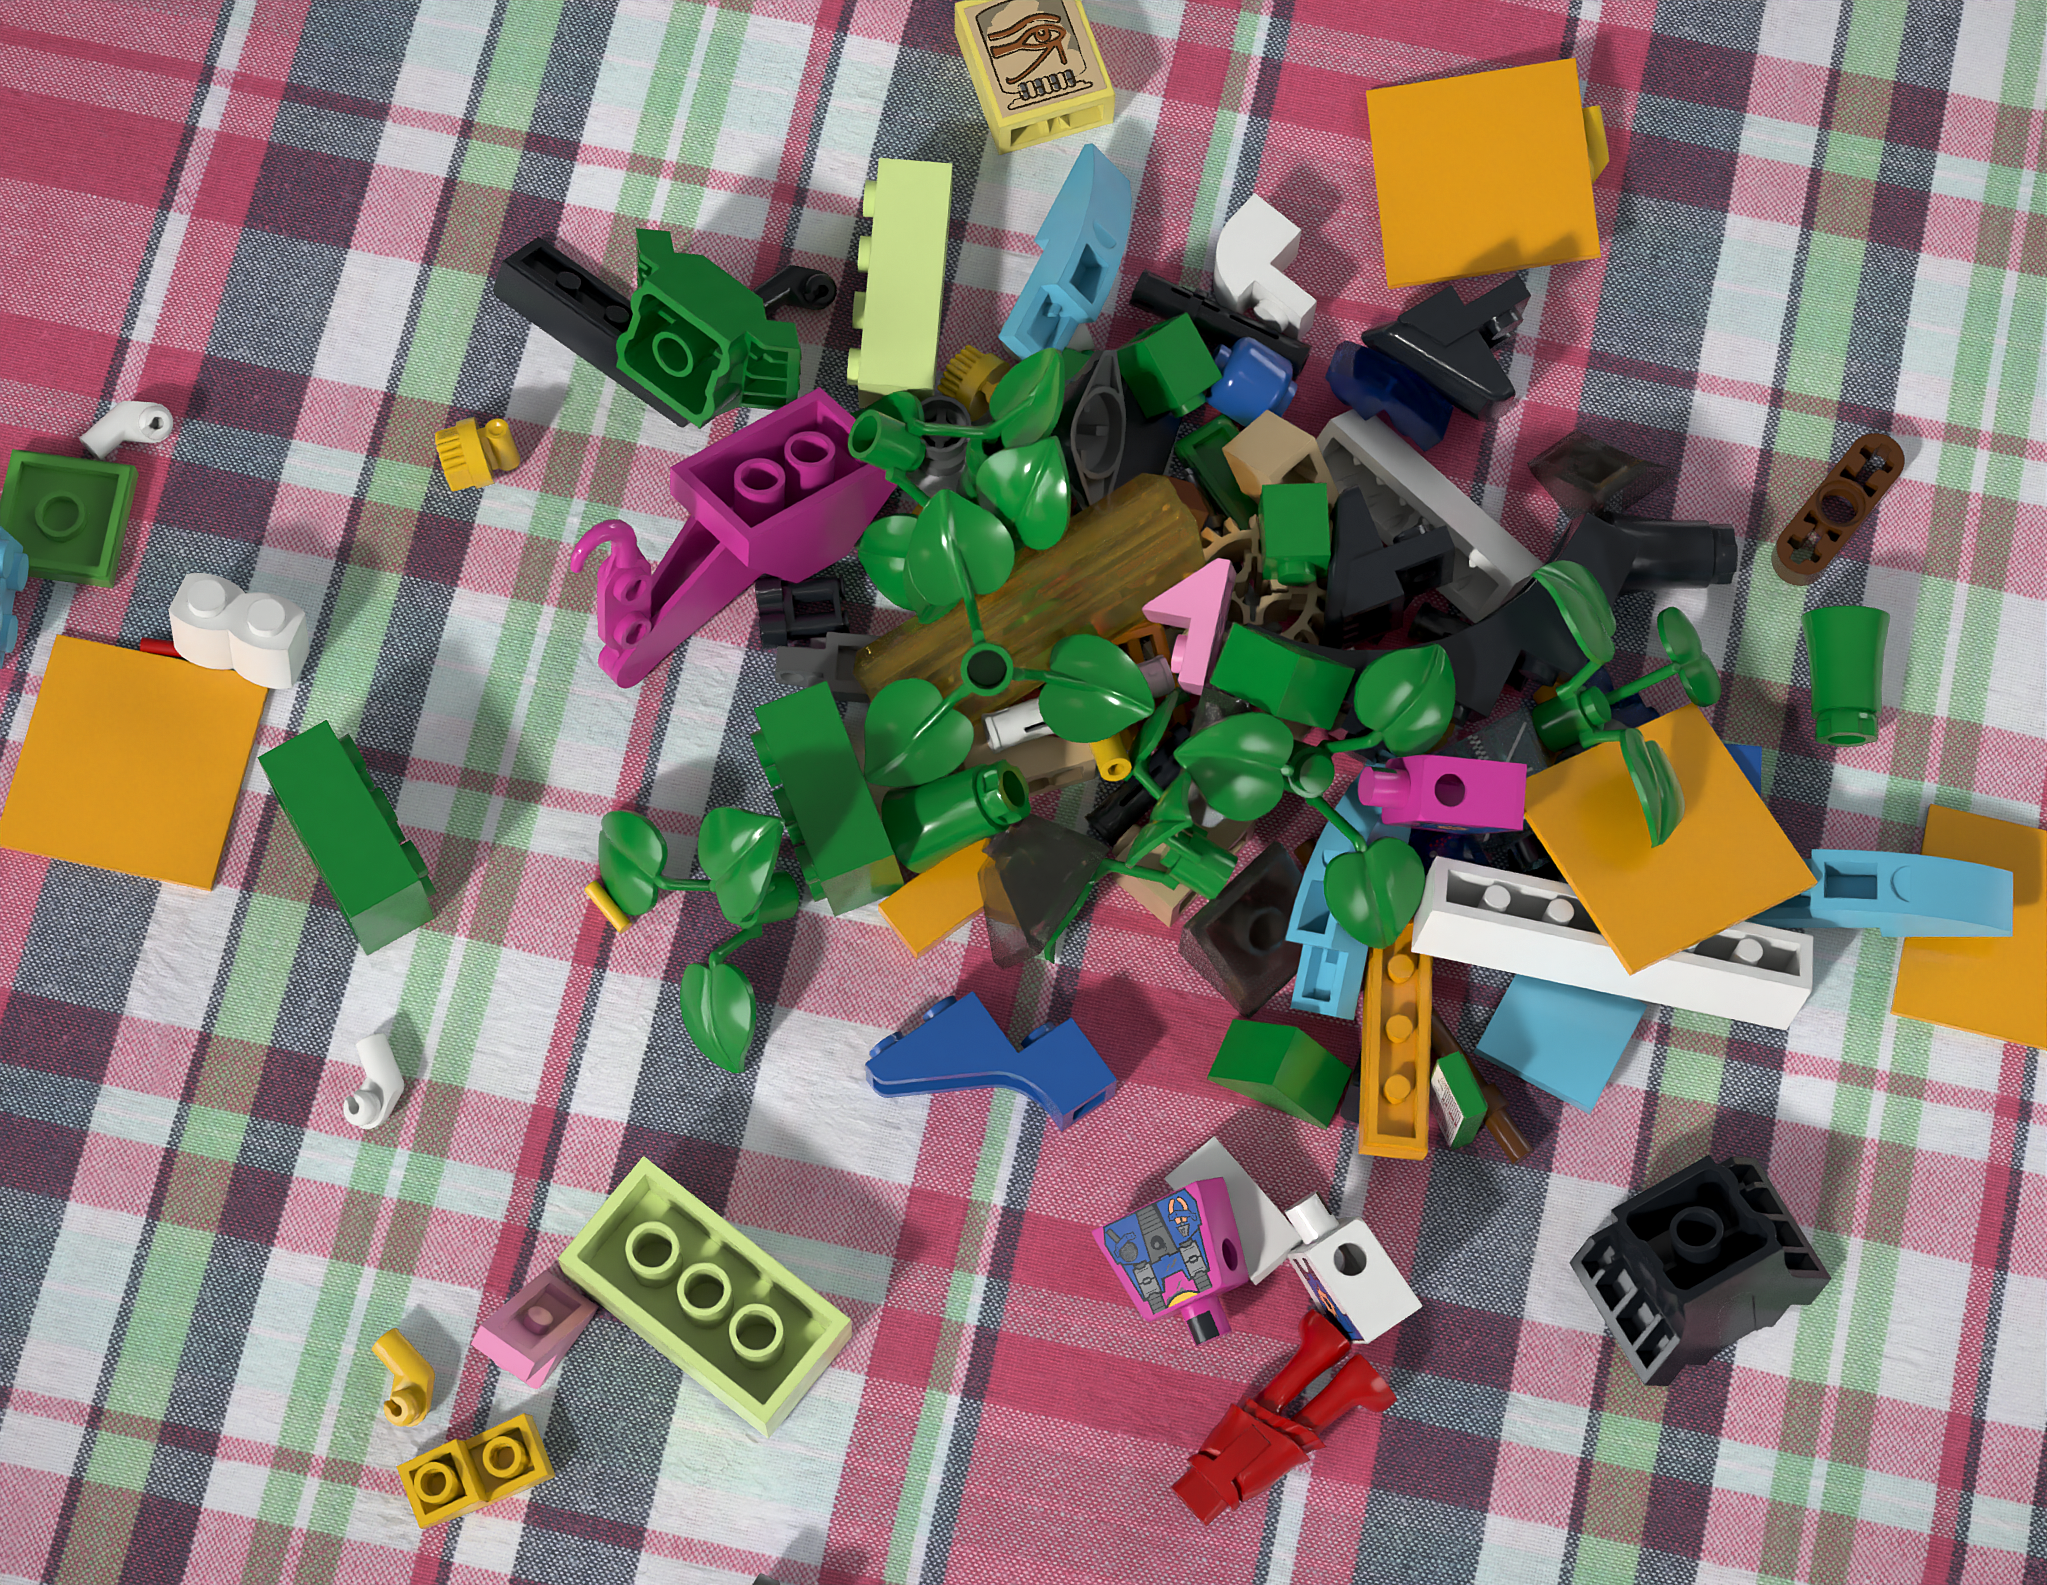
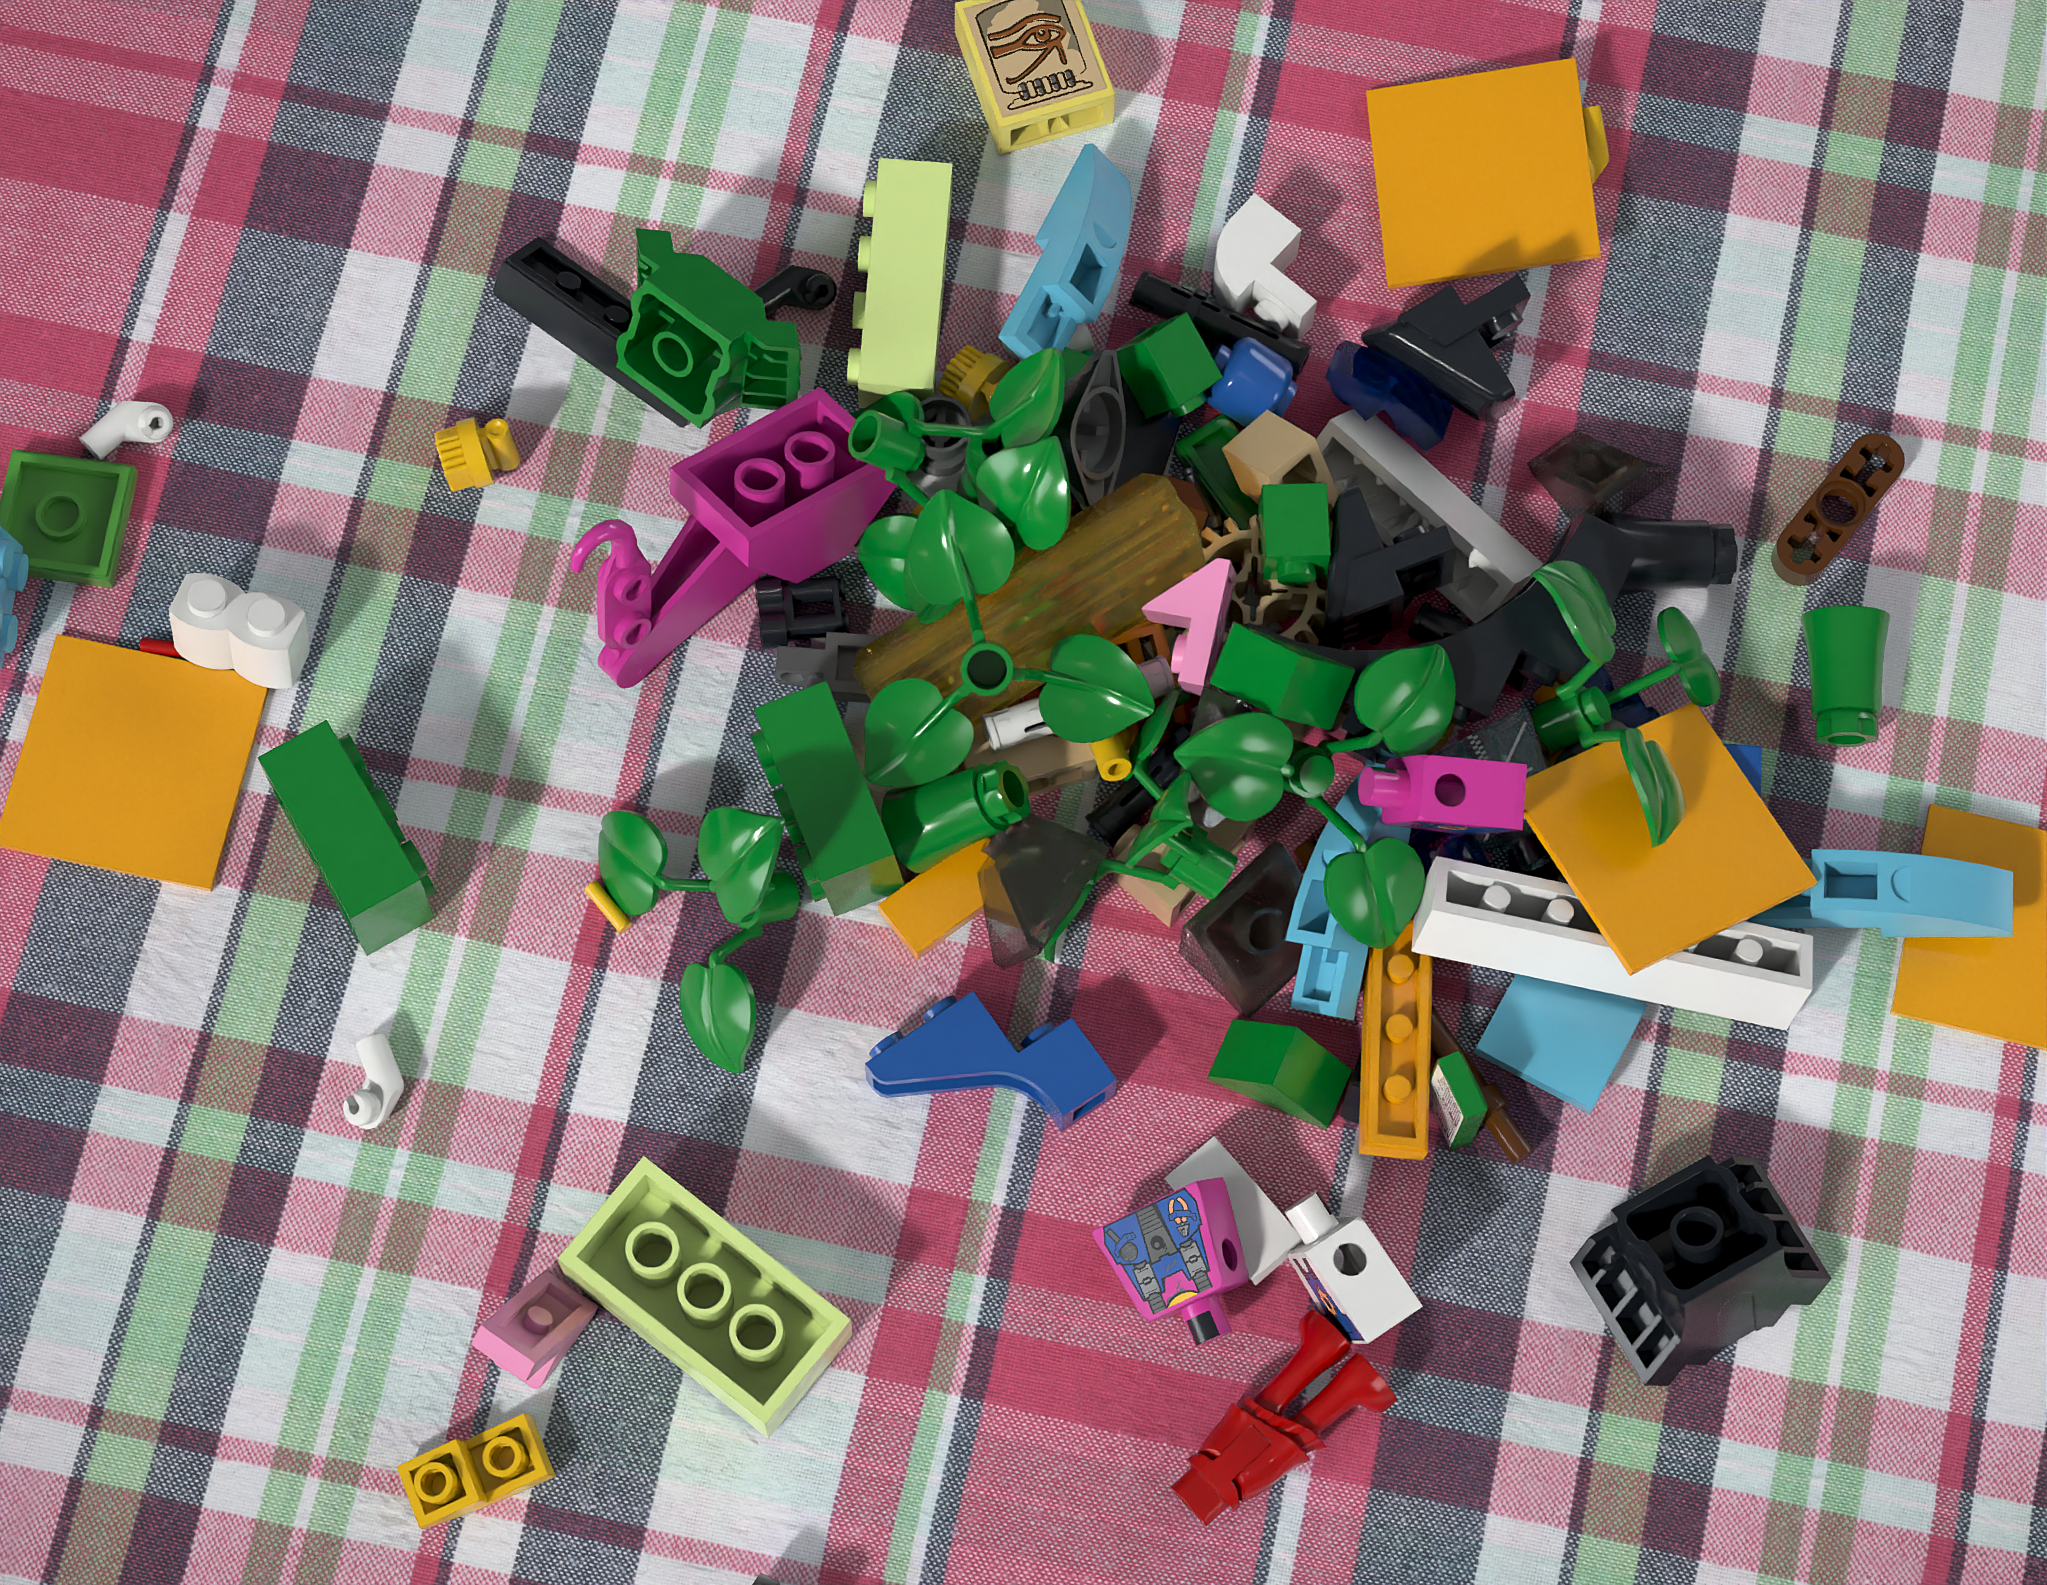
(412, 1379): yellow arm -> none

